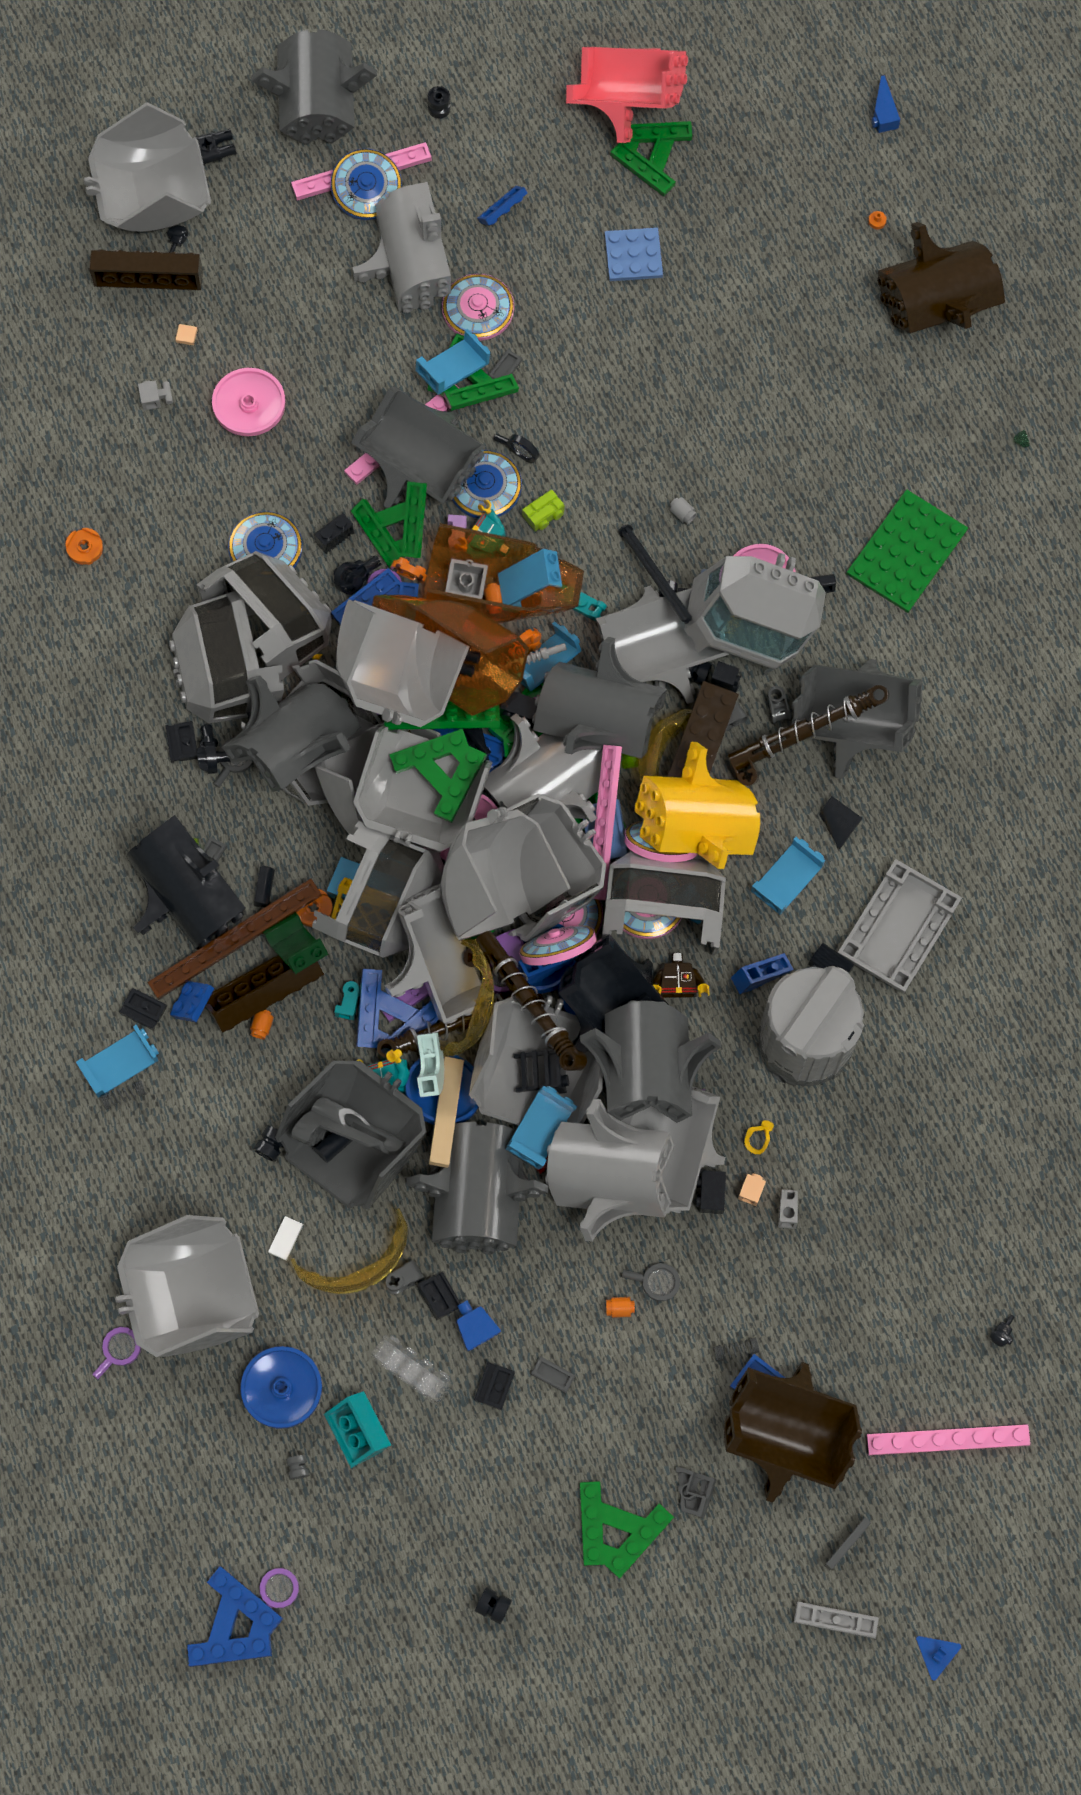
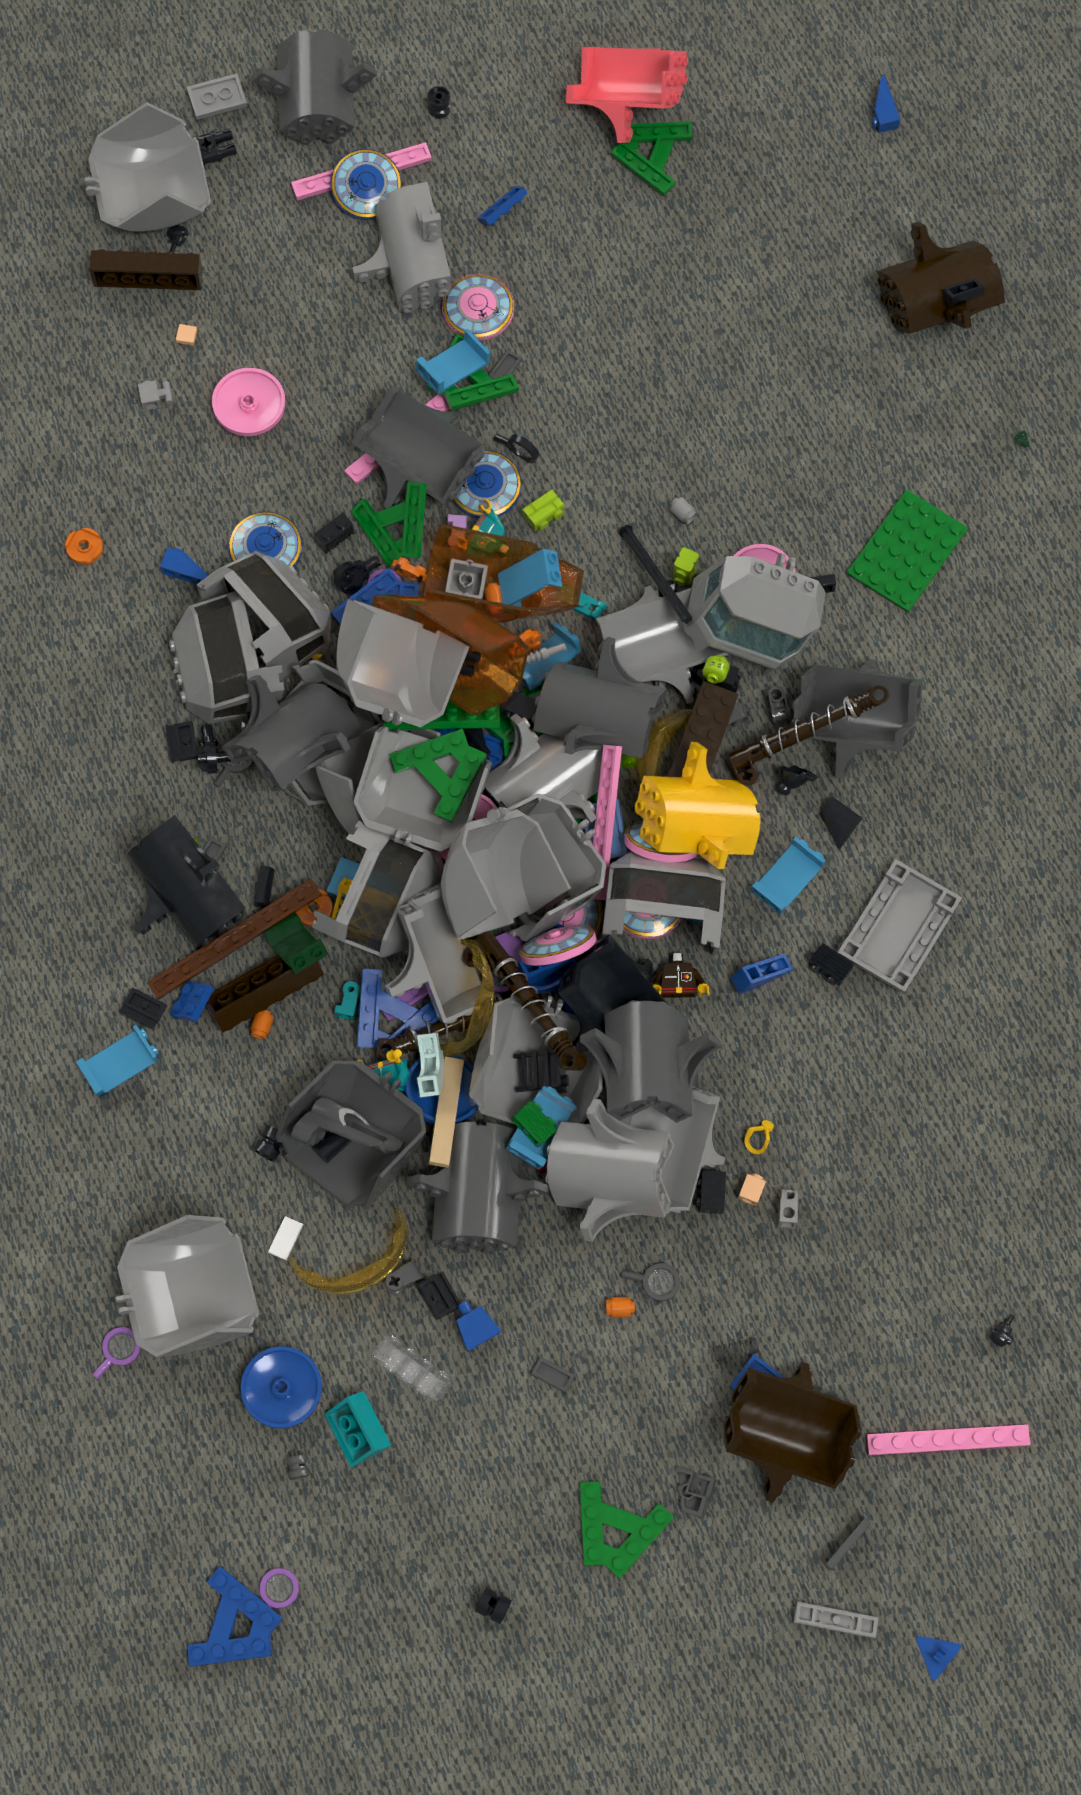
(181, 566): none -> blue slope
(217, 96): none -> light grey plate
(494, 1386): black plate -> none
(534, 1123): none -> green brick
(633, 254): medium blue plate -> none
(685, 567): none -> lime brick
(716, 669): none -> lime head
(792, 778): none -> black hair
(811, 1025): light grey piece -> none
(877, 220): orange tile -> none
(962, 292): none -> black brick

